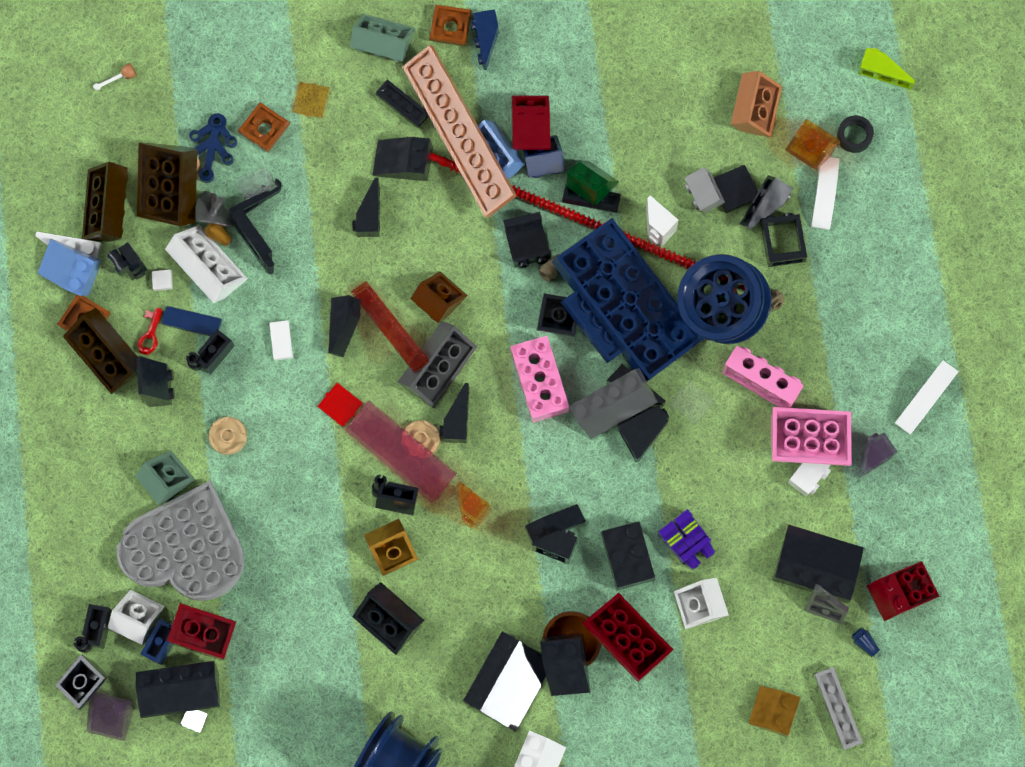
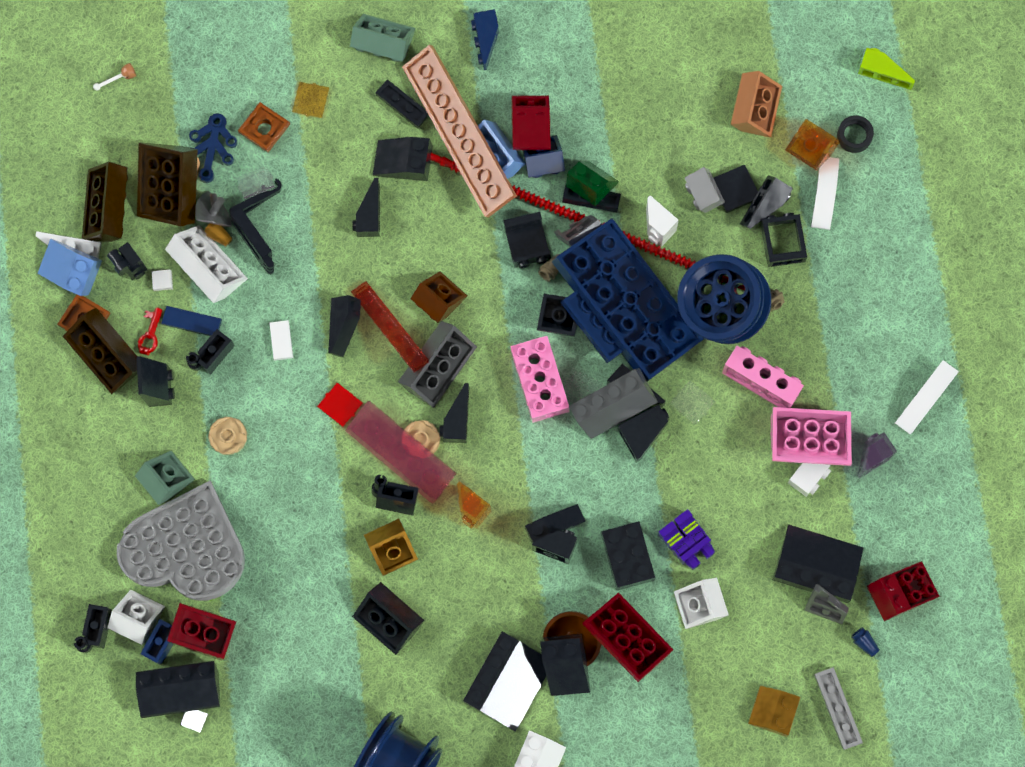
(81, 681): black slope -> none
(109, 716): clear purple slope -> none
(444, 14): dark orange piece -> none
(578, 230): none -> flat silver wing

